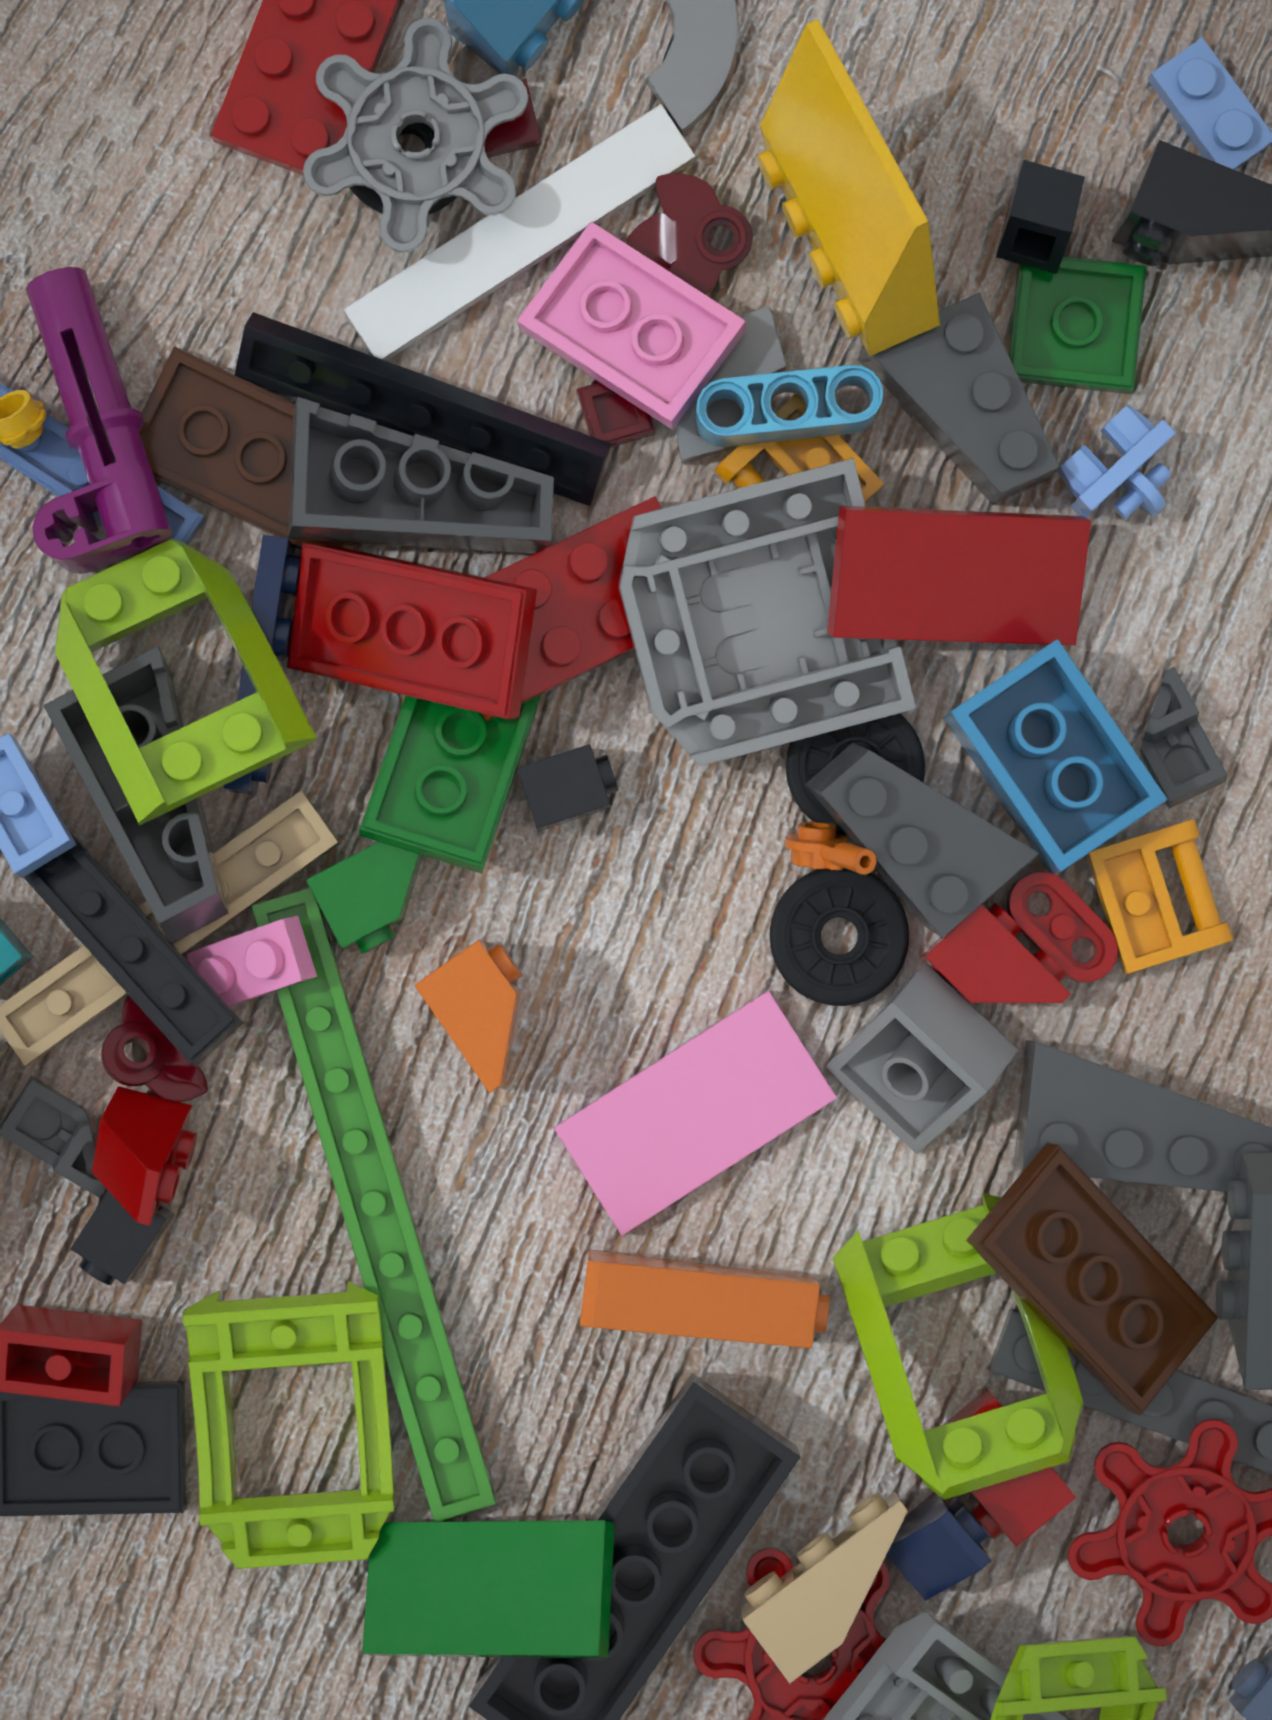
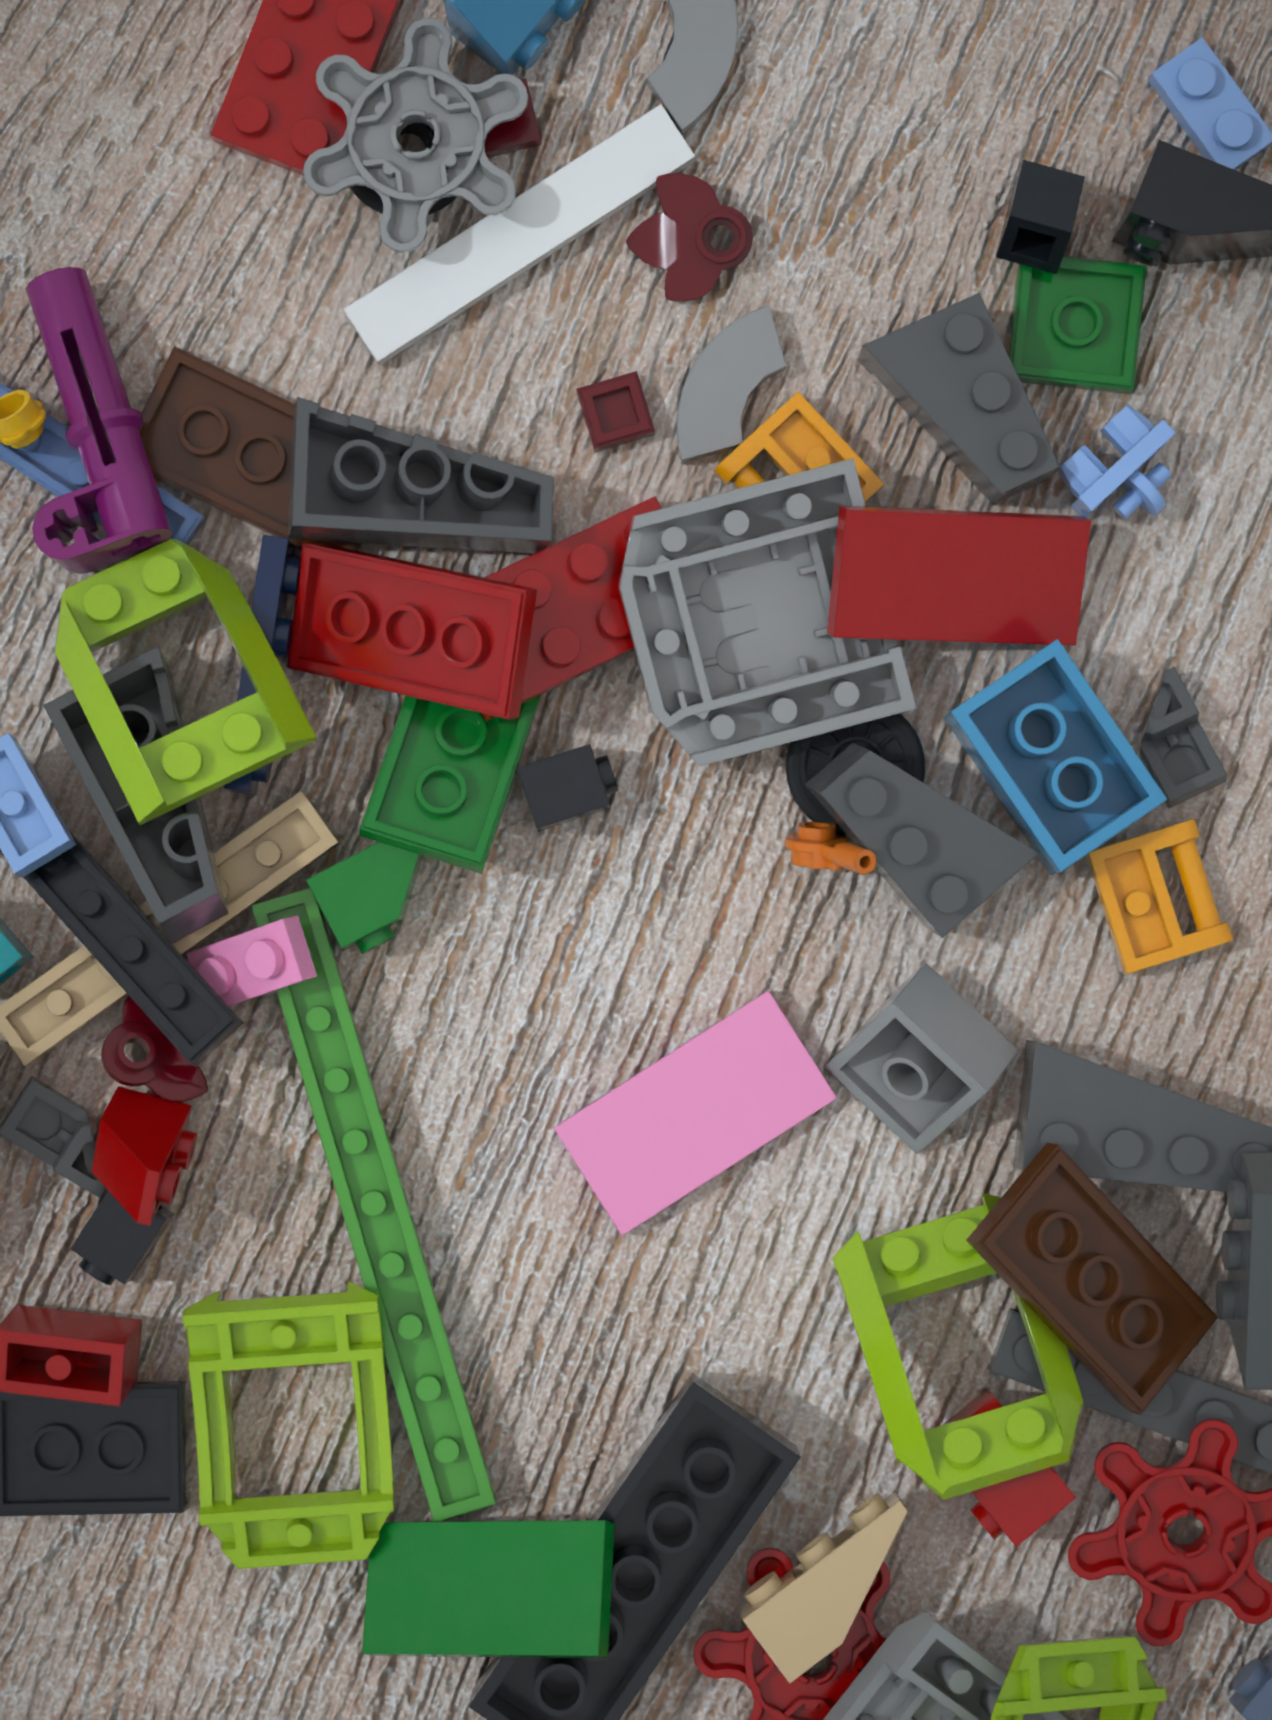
(417, 404): black plate -> none
(477, 1007): orange slope -> none
(632, 325): bright pink plate -> none
(701, 1300): orange slope -> none
(813, 386): medium azure beam -> none
(848, 199): yellow slope -> none
(879, 945): black wheel -> none
(938, 1545): dark blue slope -> none
(991, 965): red slope -> none
(1062, 925): red plate -> none

